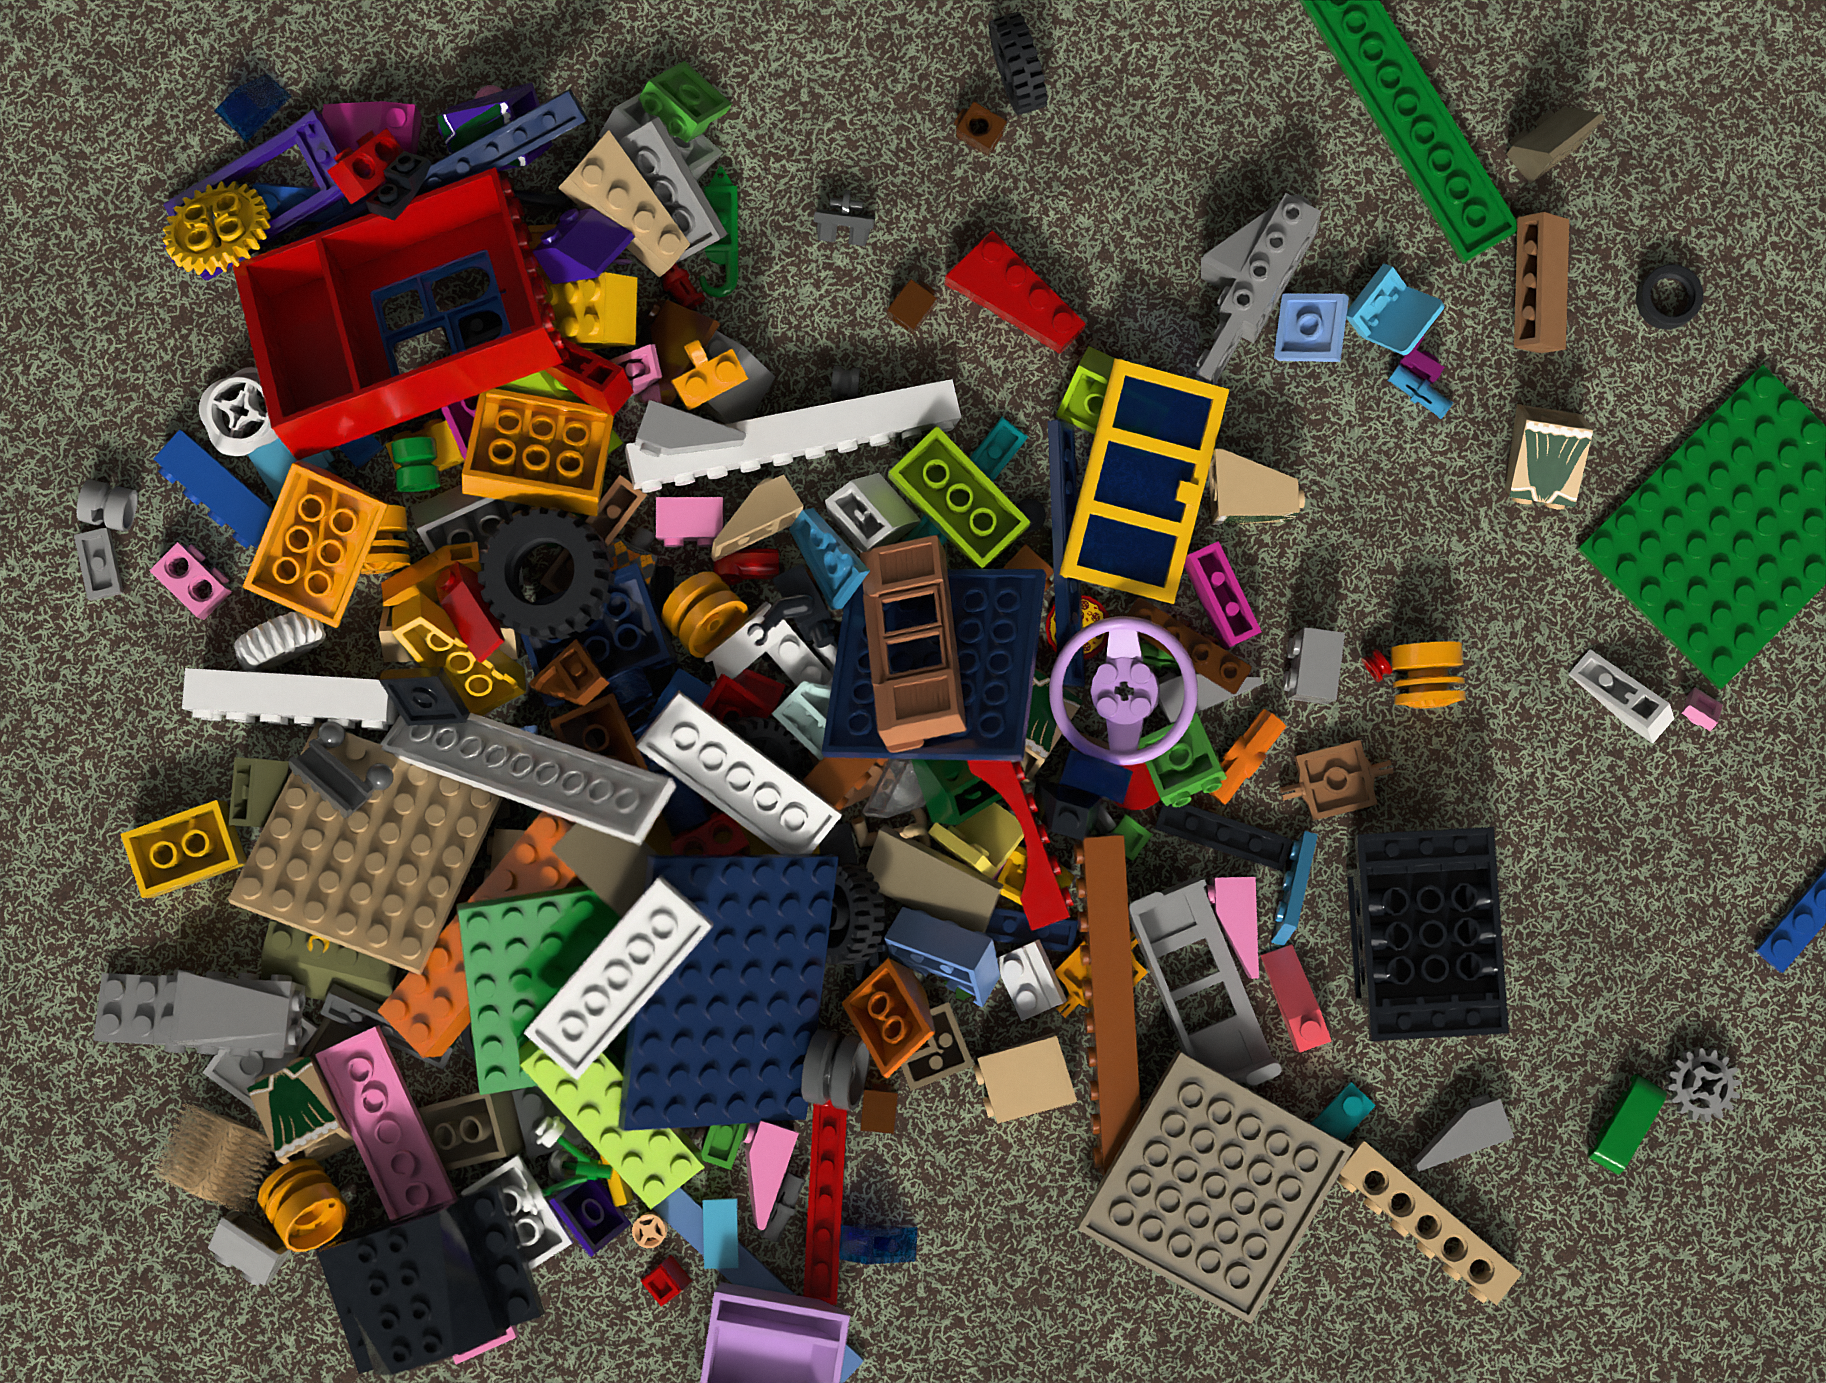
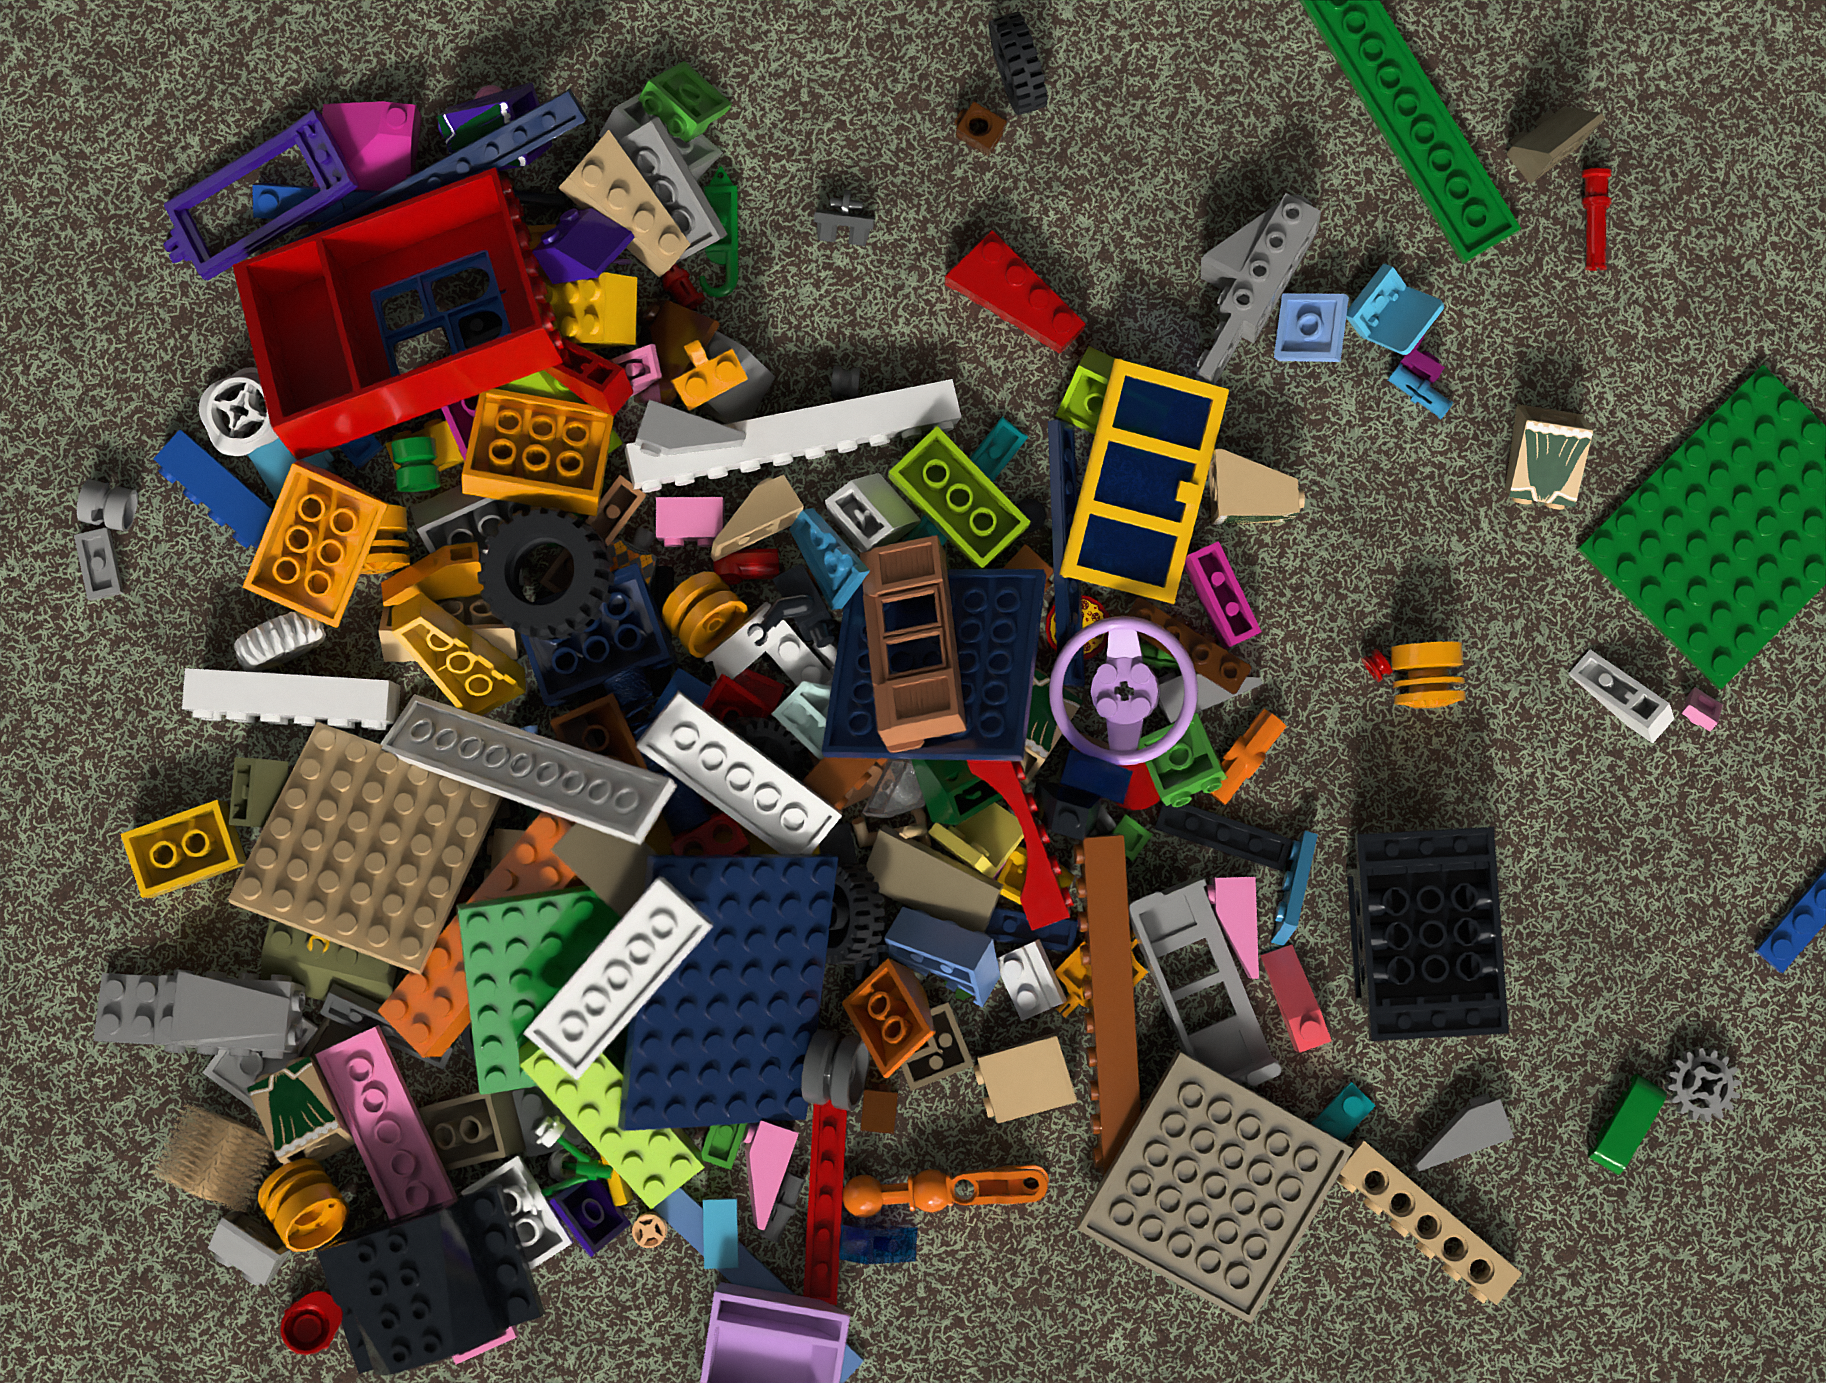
(187, 585): bright pink brick -> none
(238, 222): yellow gear -> none
(252, 106): clear blue slope -> none
(311, 1323): none -> red hat
(332, 777): dark grey gear -> none
(366, 164): red brick -> none
(403, 182): black slope -> none
(424, 696): black plate -> none
(471, 616): red slope -> none
(571, 676): dark orange wing -> none
(666, 1280): red slope -> none
(912, 306): reddish brown brick -> none
(934, 1190): none -> orange piece
(1314, 665): light grey brick -> none
(1336, 780): medium nougat plate -> none
(1541, 283): medium nougat brick -> none
(1596, 203): none -> red pin
(1690, 282): black tyre -> none

